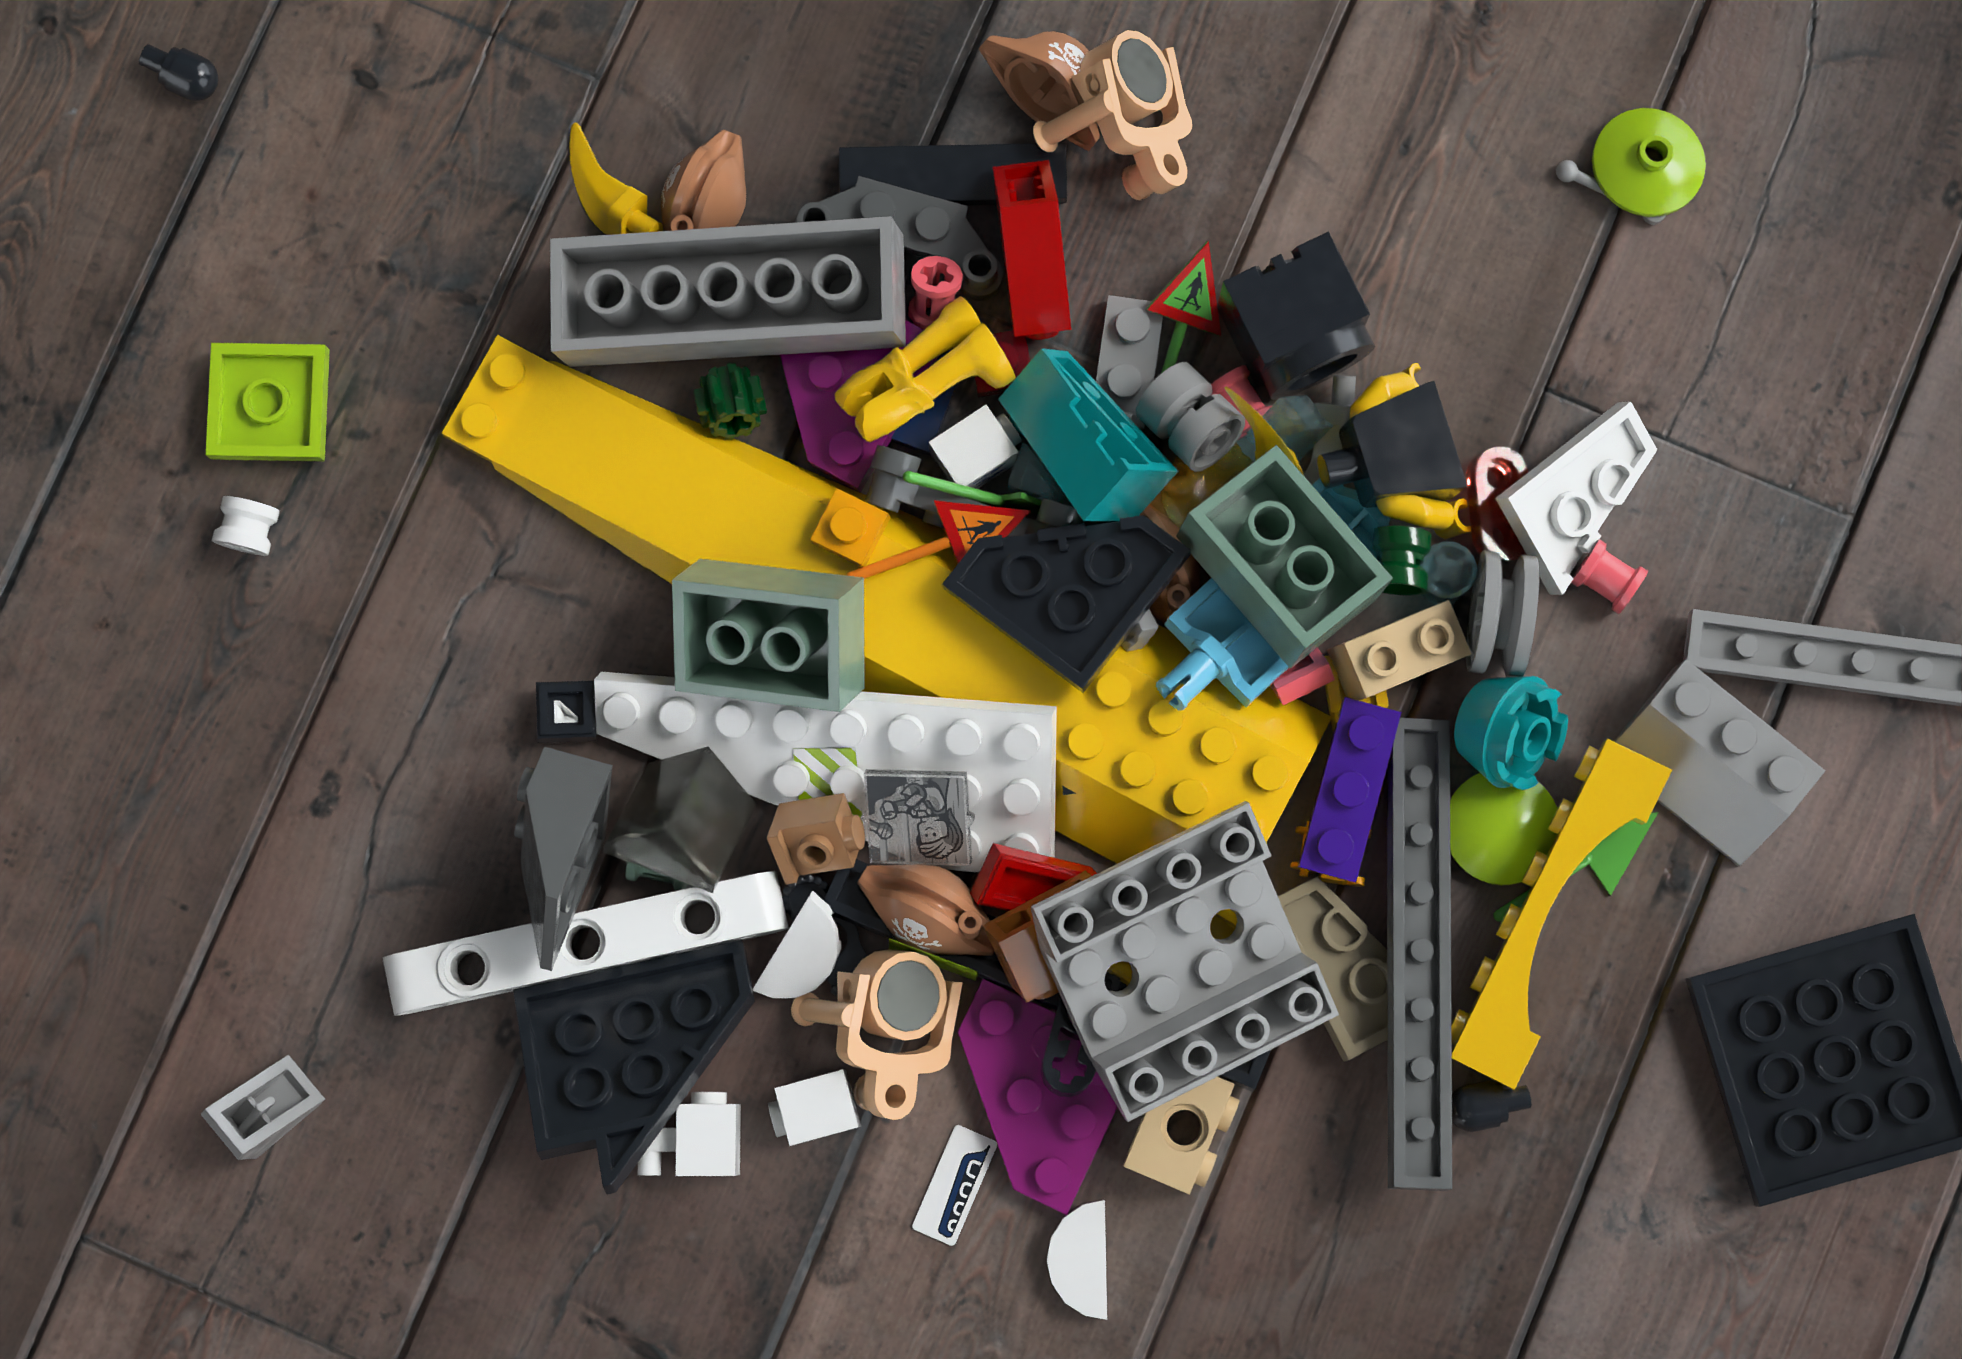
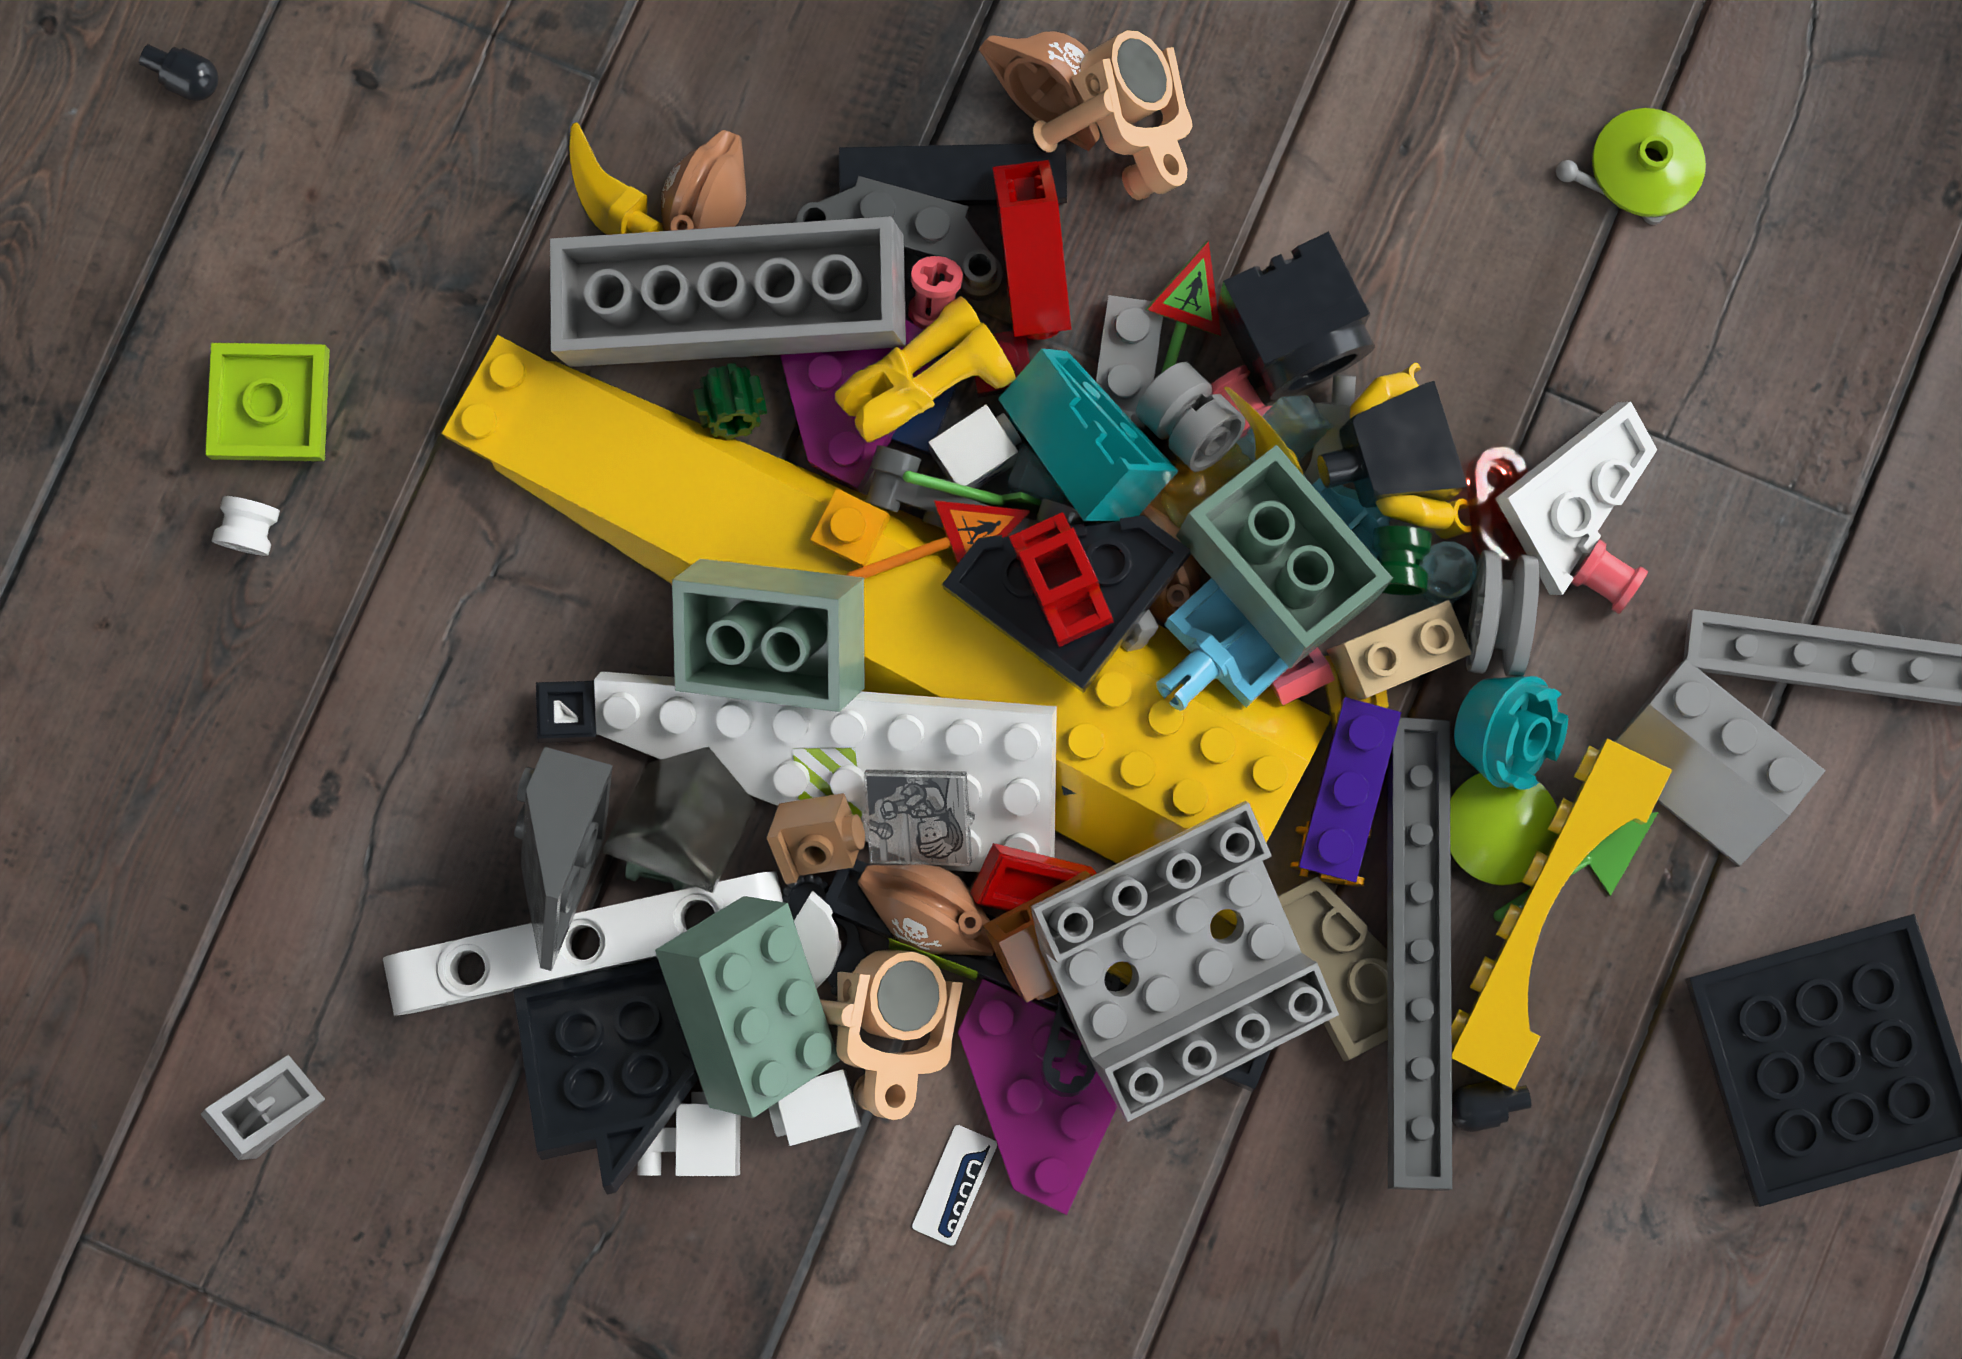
(748, 1005): none -> sand green brick
(1061, 578): none -> red brick
(1079, 1260): white tile -> none
(1178, 1165): tan brick -> none

